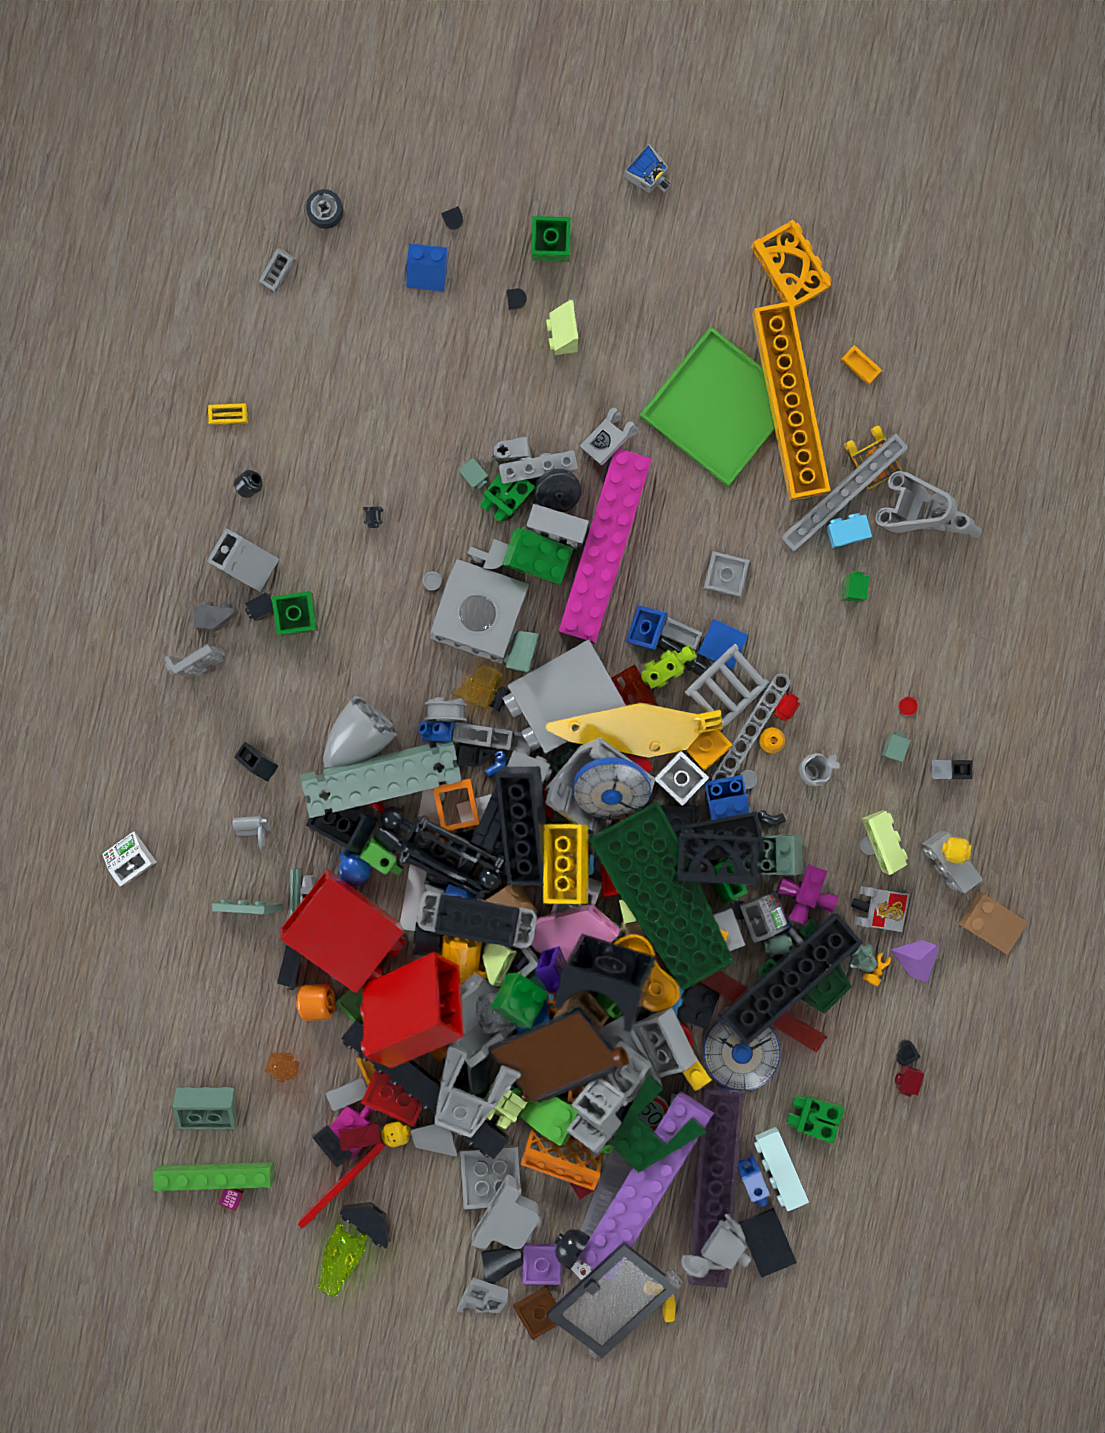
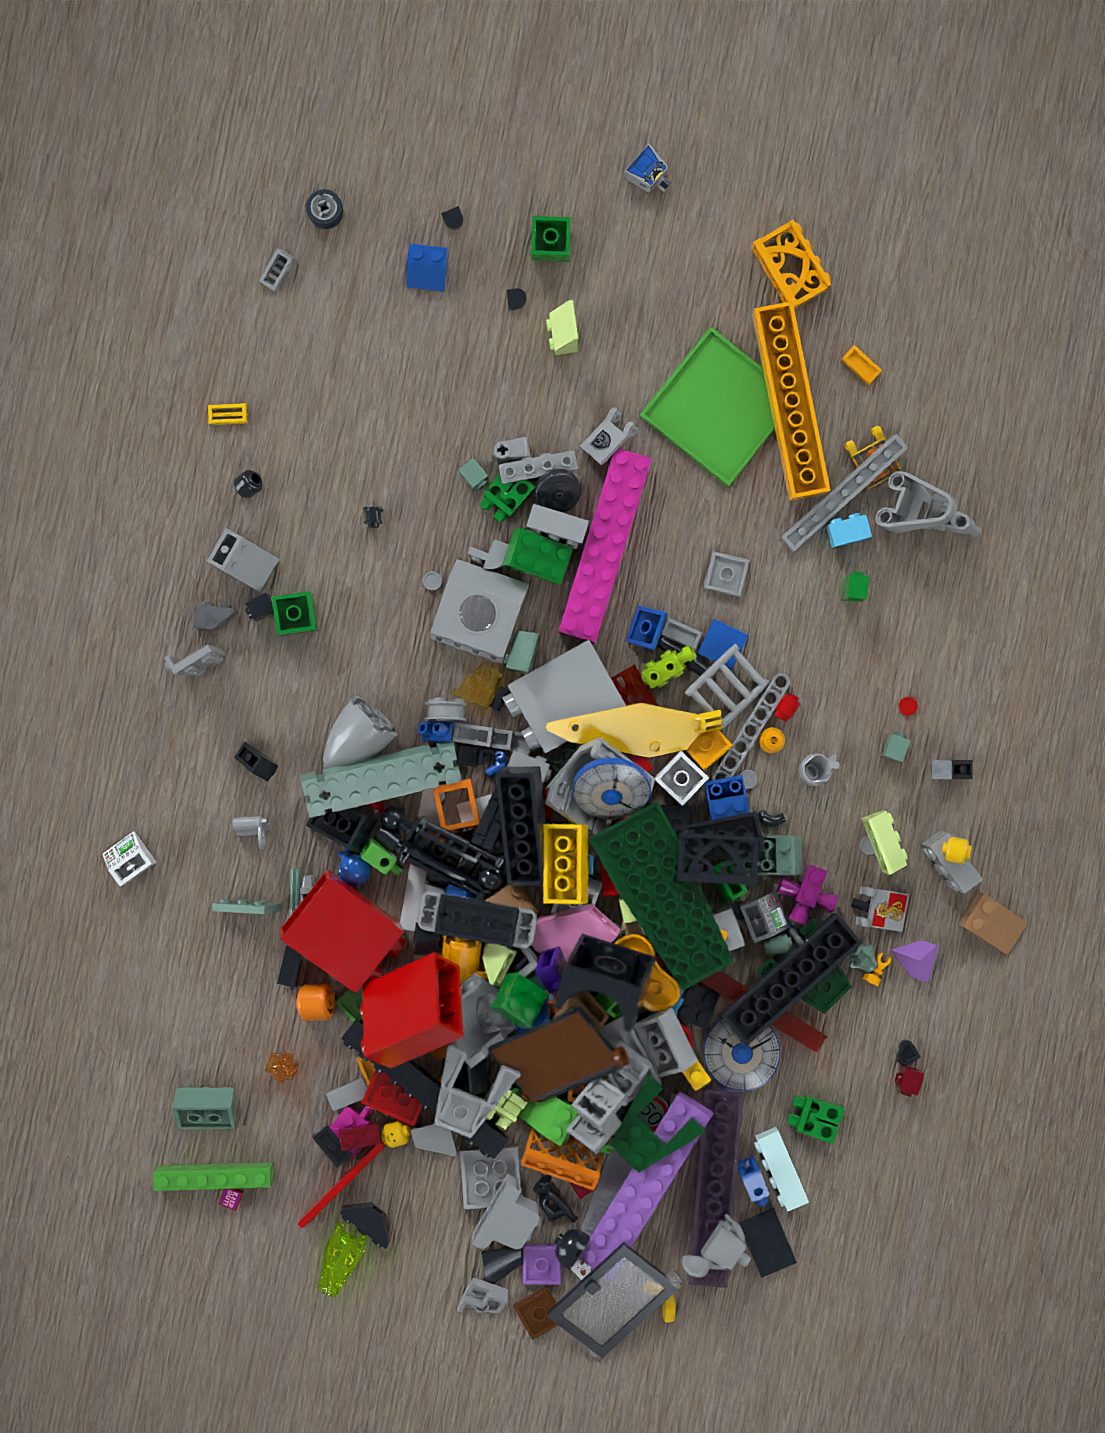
(544, 1186): none -> black piece

